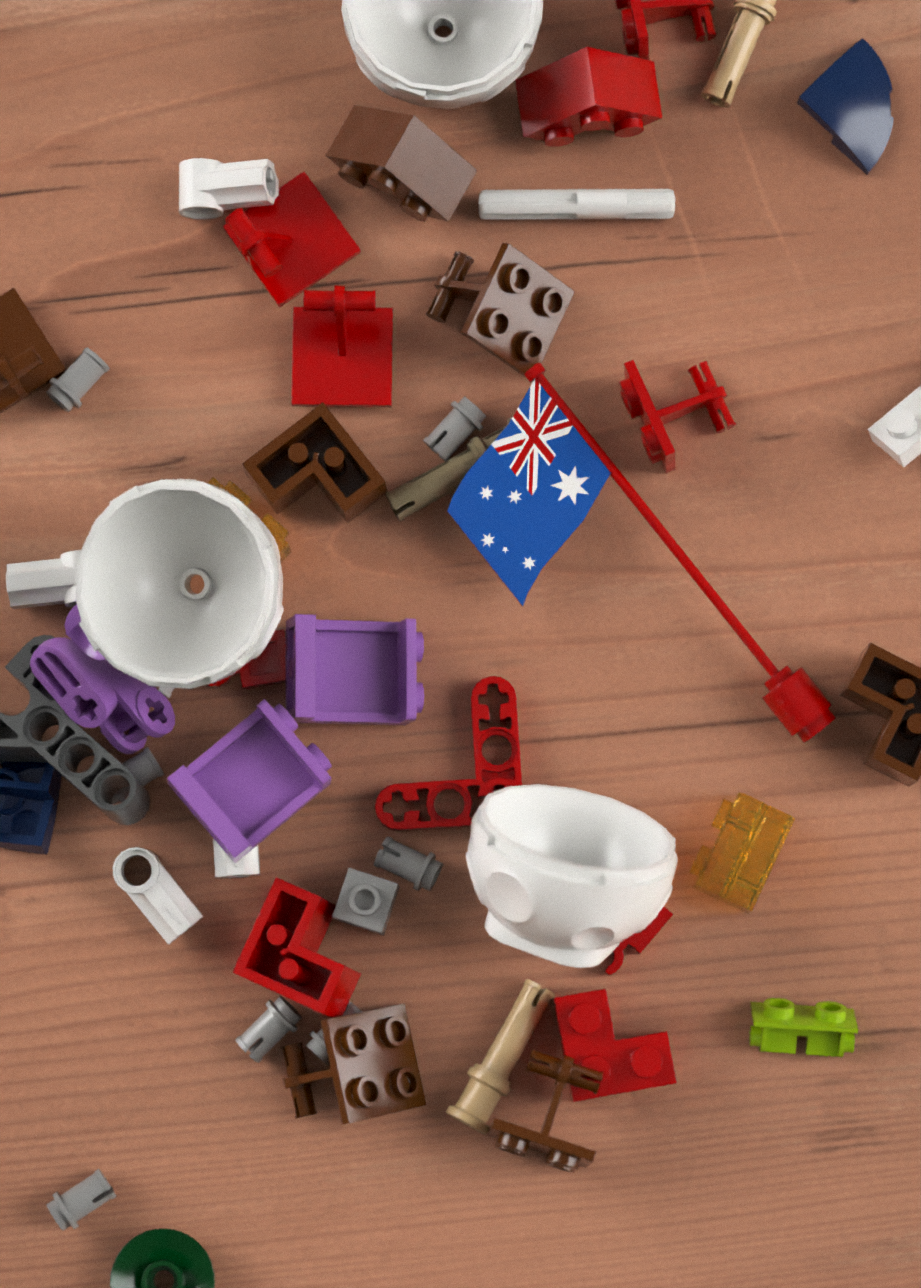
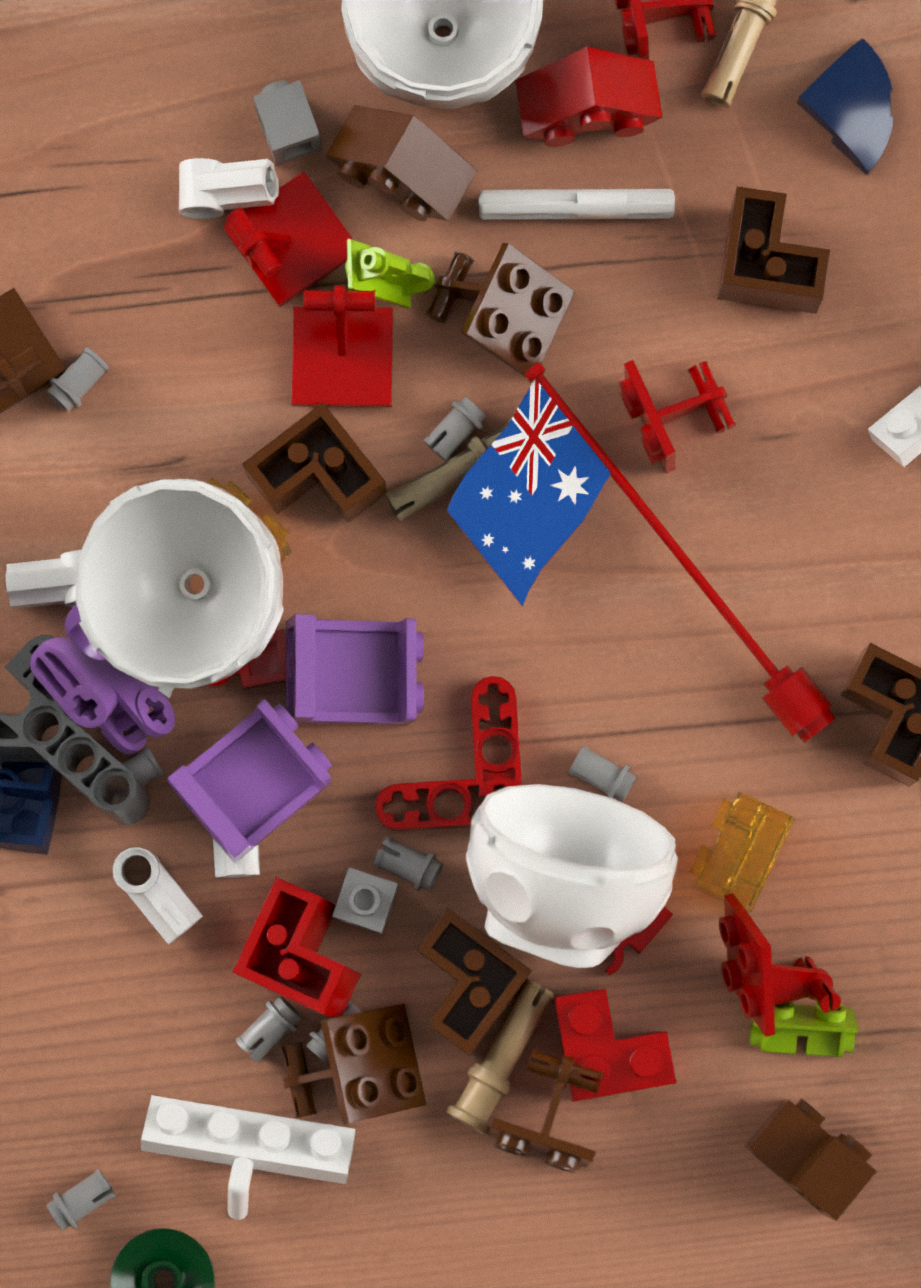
(247, 1143): none -> white plate
(287, 121): none -> light grey brick
(389, 274): none -> lime hinge
(484, 975): none -> reddish brown brick
(603, 774): none -> light grey pin
(760, 982): none -> red plate
(762, 268): none -> reddish brown brick
(815, 1164): none -> reddish brown brick

